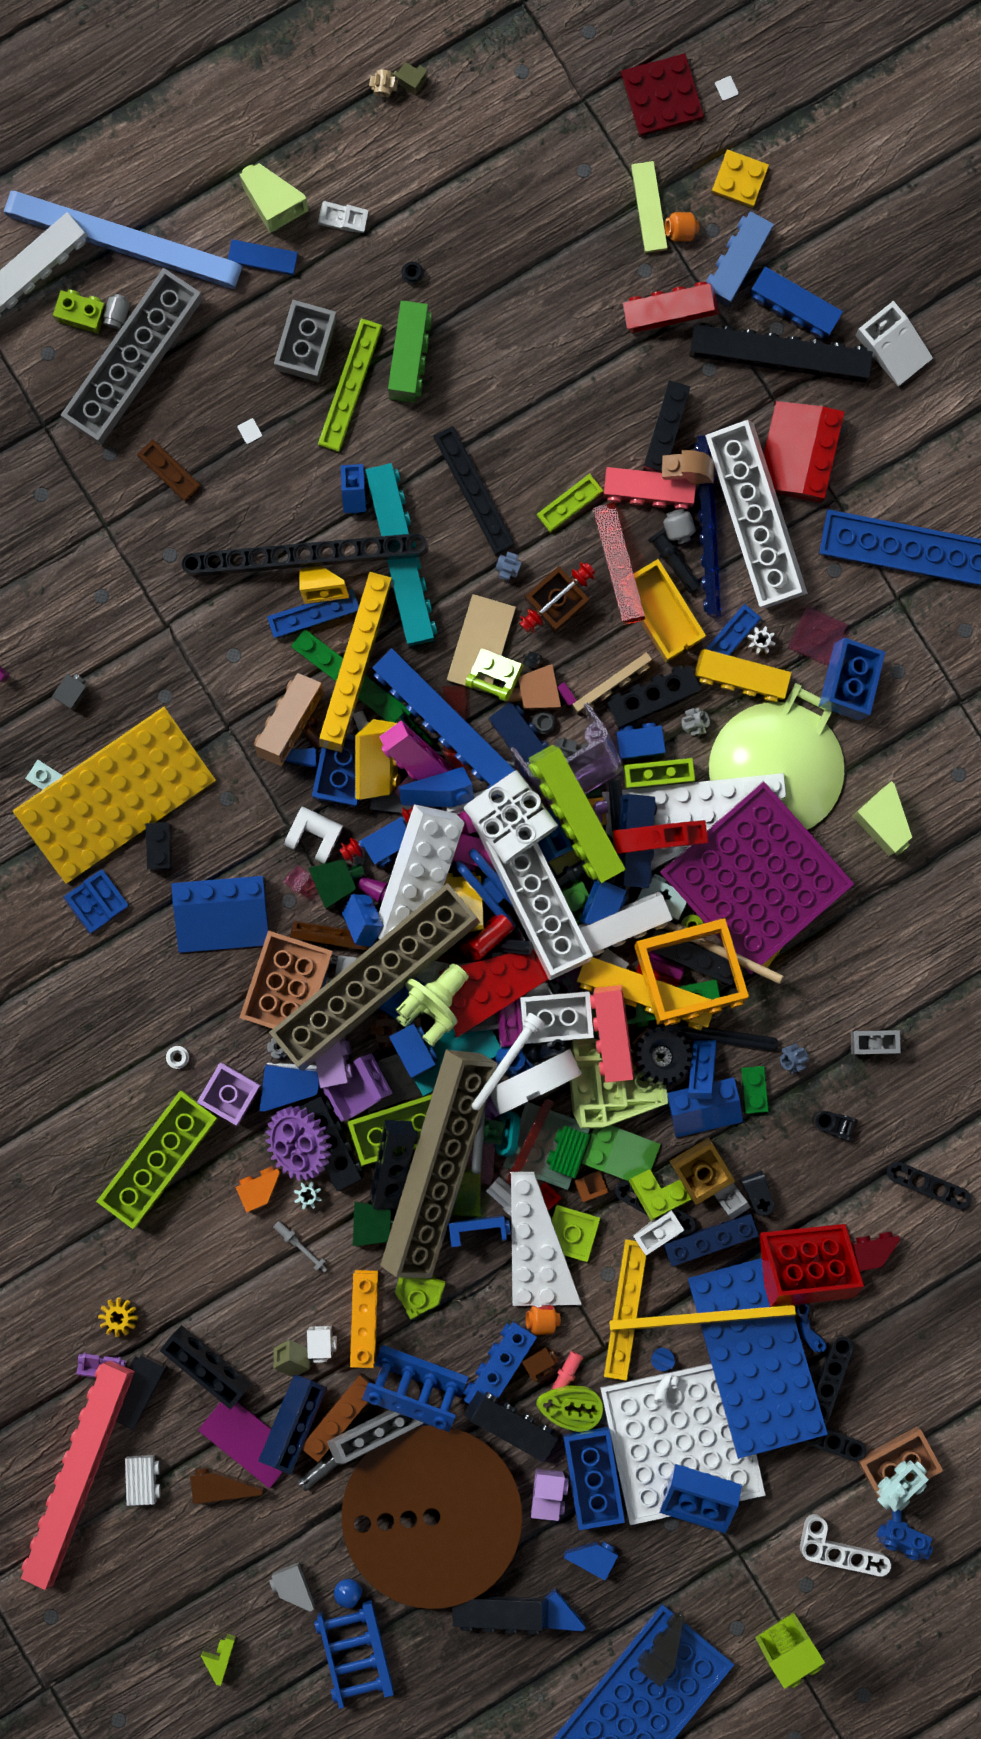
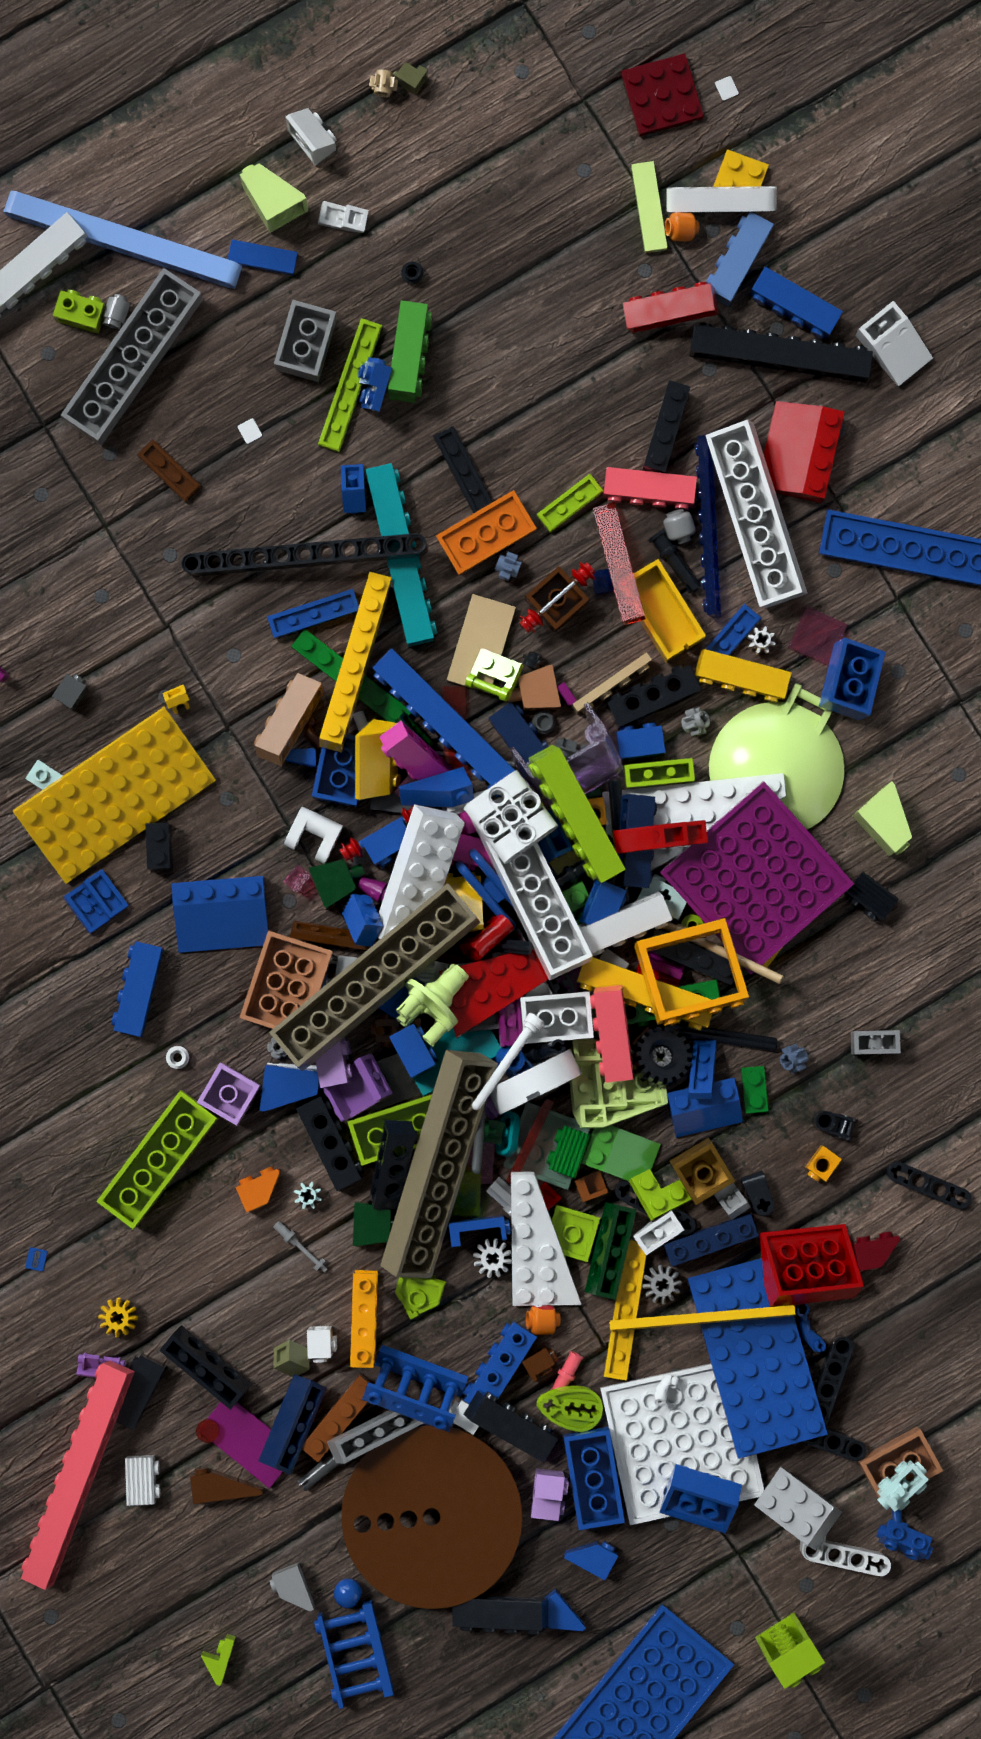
(36, 1259): none -> blue sticker
(138, 988): none -> blue brick
(175, 697): none -> yellow tile
(207, 1430): none -> clear red tile
(298, 1143): medium lavender gear -> none
(311, 135): none -> white slope
(321, 585): yellow slope -> none
(376, 376): none -> blue plate
(460, 1419): none -> white brick
(486, 532): none -> orange plate
(492, 1266): none -> white gear
(600, 808): medium lavender hand -> none
(602, 582): none -> clear blue plate
(610, 1251): none -> dark green brick
(659, 1277): none -> light grey gear
(662, 1359): blue plate -> none
(662, 1656): clear smoke slope -> none
(692, 465): medium nougat brick -> none
(721, 199): none -> white beam
(798, 1508): none -> light grey brick
(832, 1161): none -> light orange brick
(871, 897): none -> black brick

